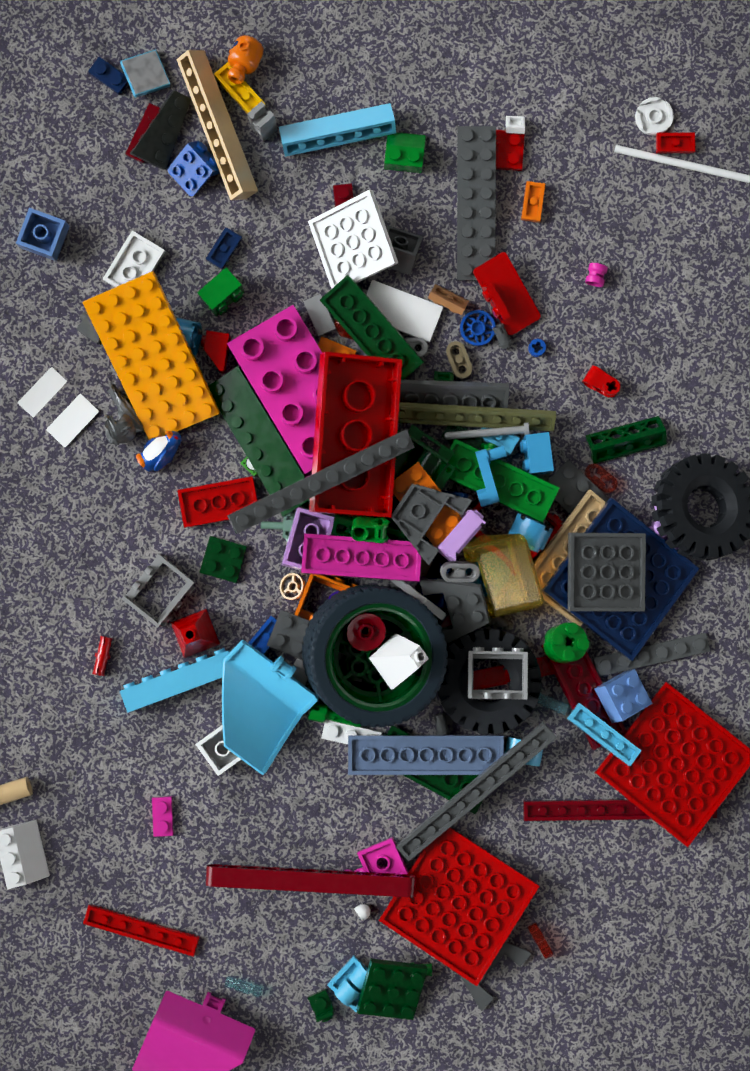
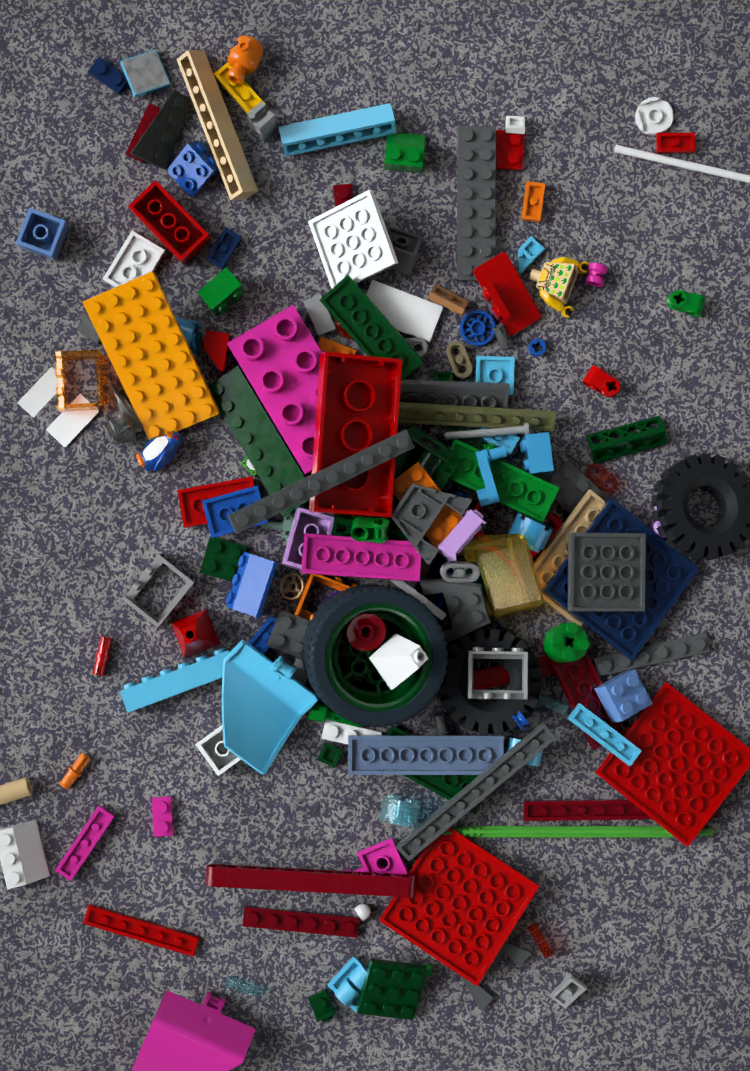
(61, 389): none -> clear orange window
(74, 771): none -> orange axle
(85, 843): none -> dark pink plate
(169, 222): none -> red brick
(219, 507): none -> blue plate
(251, 584): none -> slope
(301, 921): none -> dark red plate
(330, 754): none -> dark green plate
(400, 812): none -> clear light blue brick
(495, 370): none -> medium azure plate
(521, 720): none -> blue bush
(528, 253): none -> medium azure tile
(557, 281): none -> torso
(568, 832): none -> bright green axle
(568, 990): none -> light grey slope
(689, 303): none -> green piece

